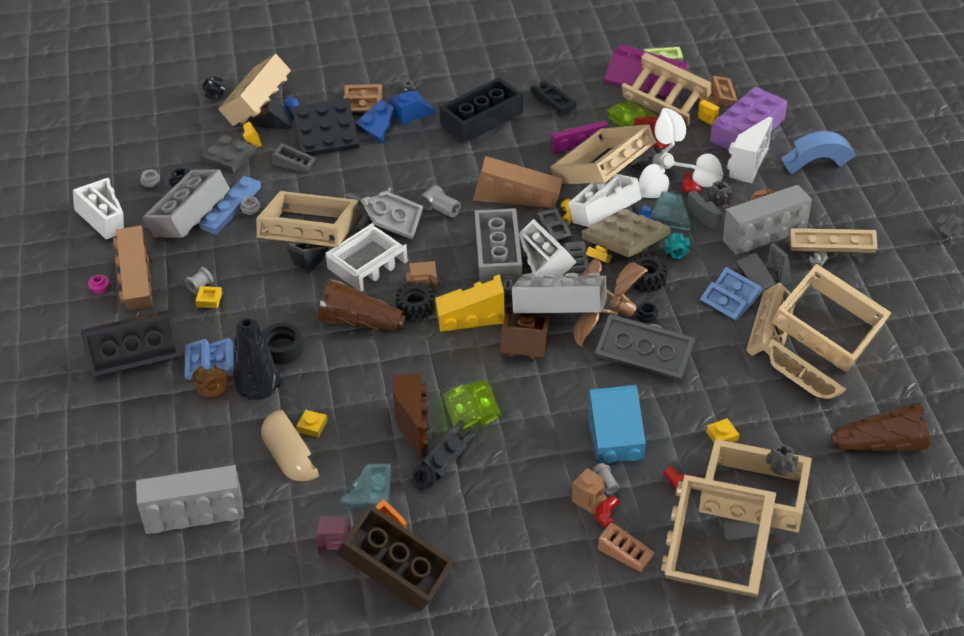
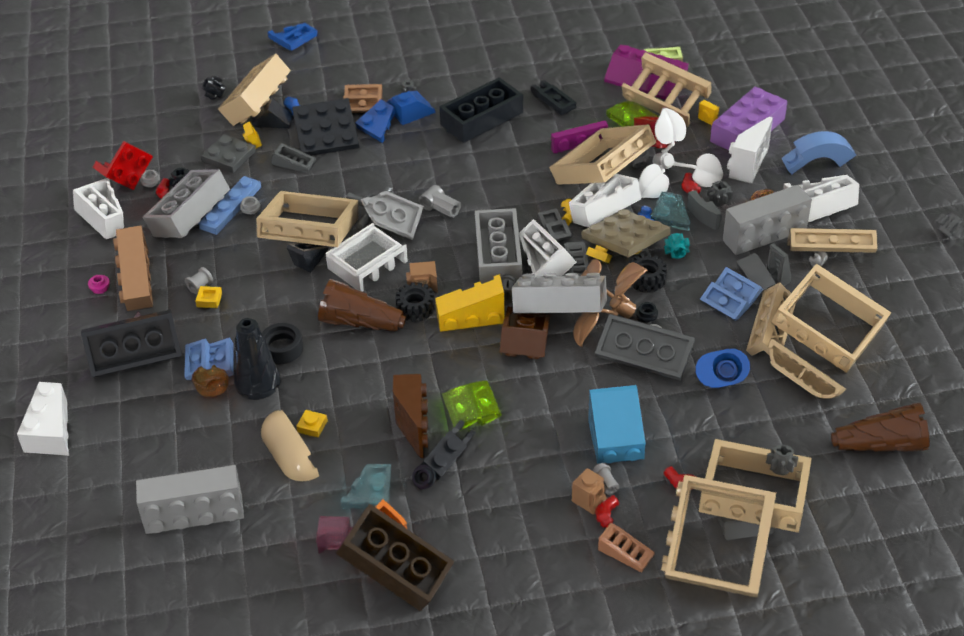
(46, 421): none -> white wedge
(126, 165): none -> red bracket
(163, 188): none -> red arm
(293, 36): none -> blue wing
(516, 185): medium nougat wedge -> none
(721, 93): medium nougat slope -> none
(722, 368): none -> blue piece
(723, 431): yellow plate -> none
(830, 195): none -> white wedge

